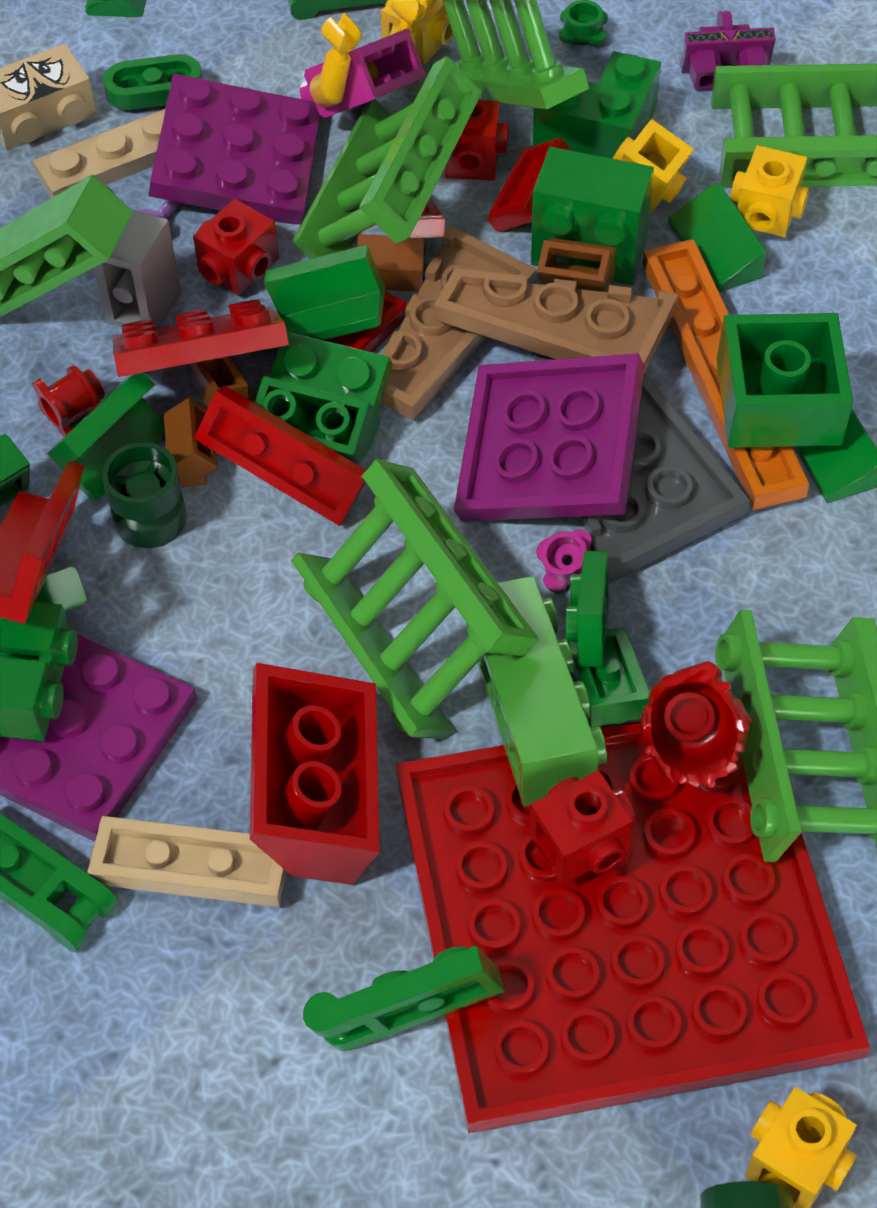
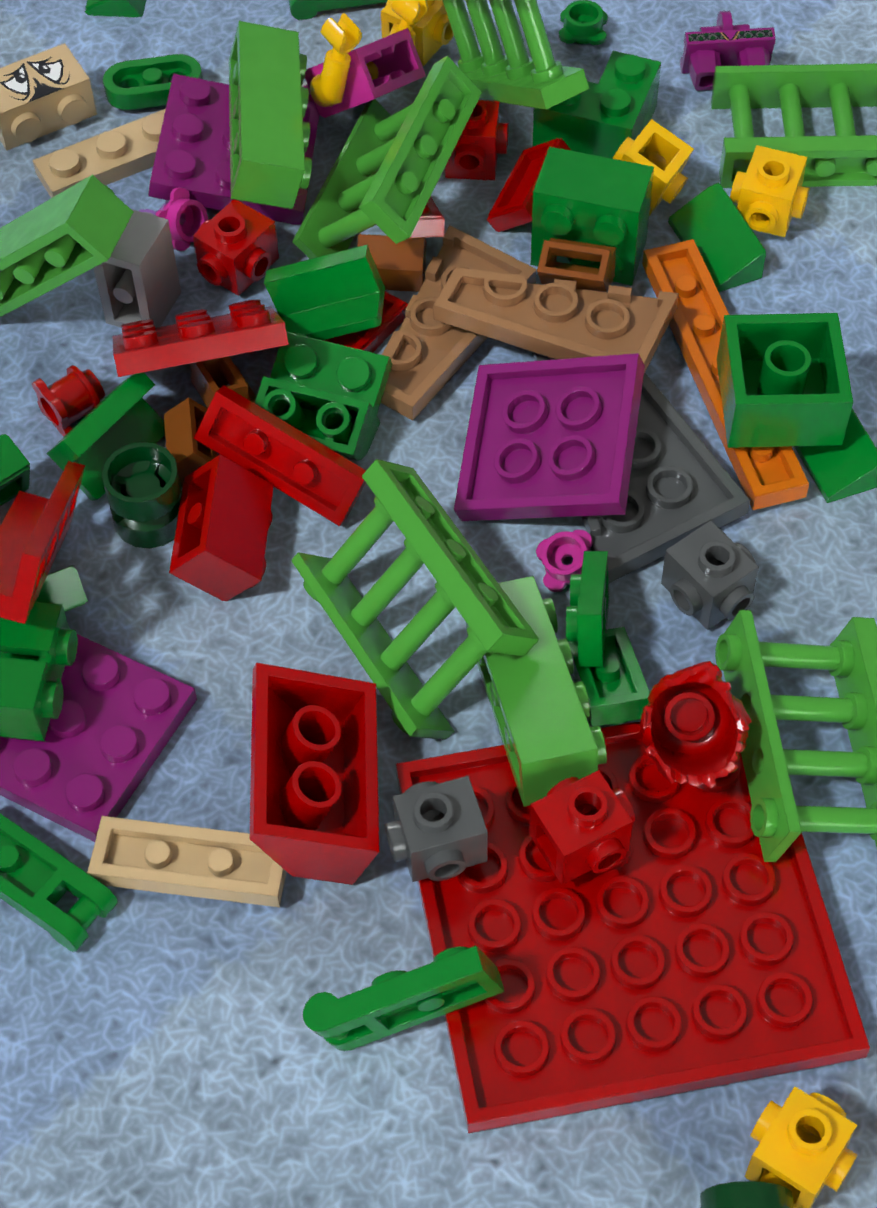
(184, 217): none -> dark pink plate
(222, 529): none -> red brick
(268, 116): none -> bright green brick
(438, 829): none -> dark grey brick
(710, 575): none -> dark grey brick

